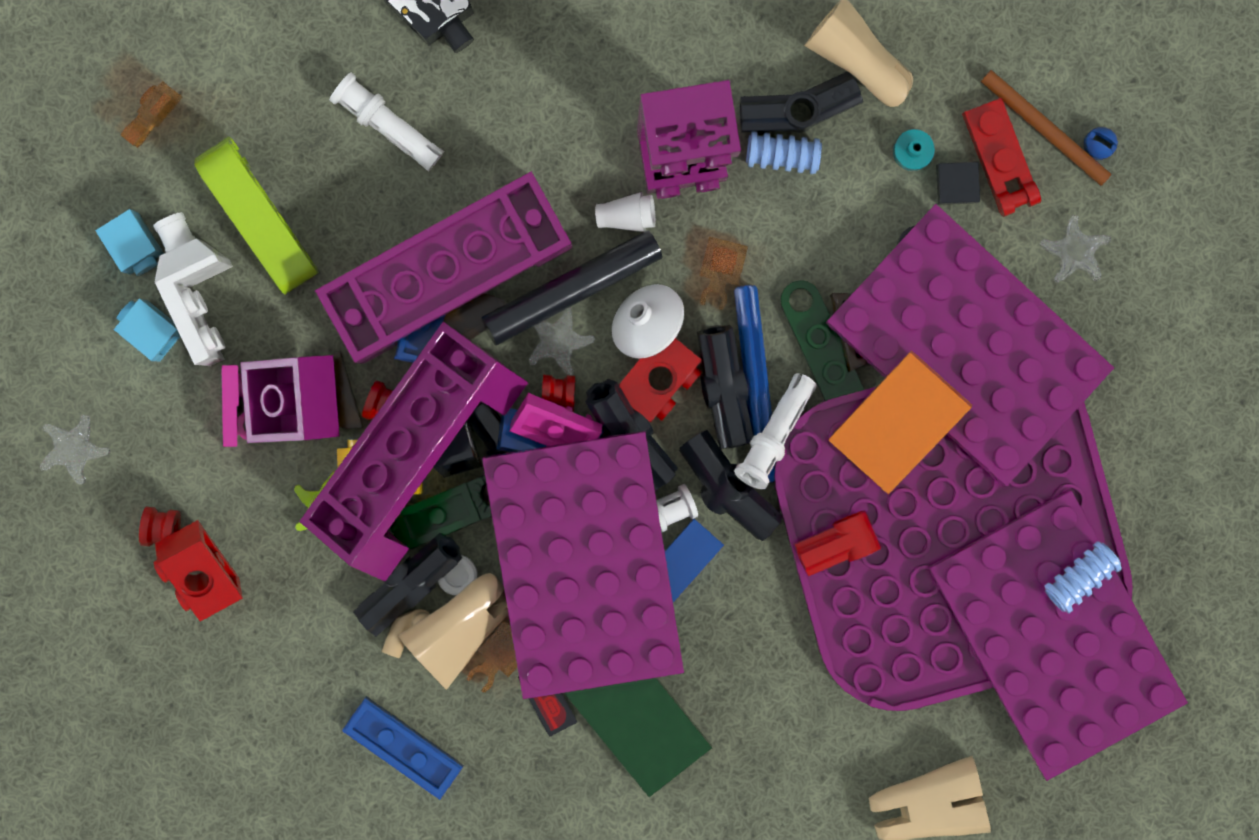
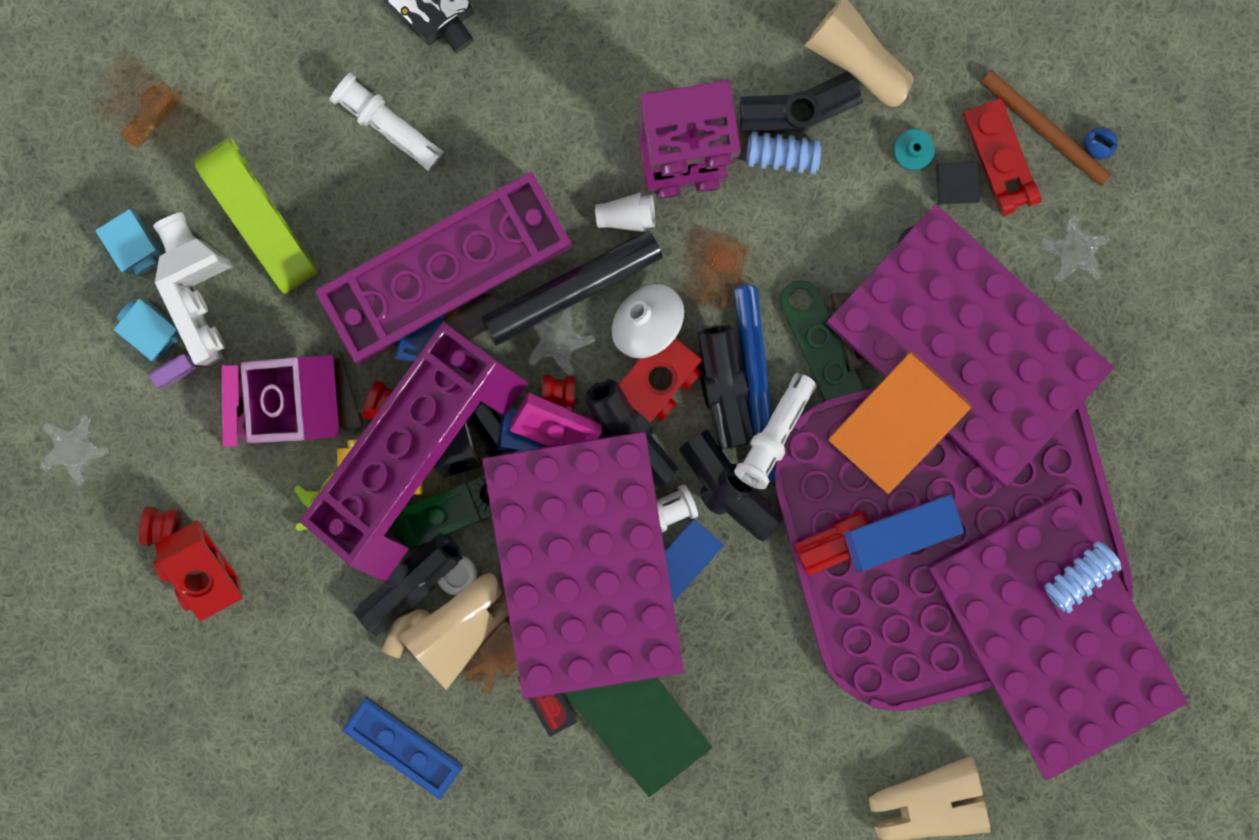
(173, 371): none -> medium lavender tile
(903, 533): none -> blue tile

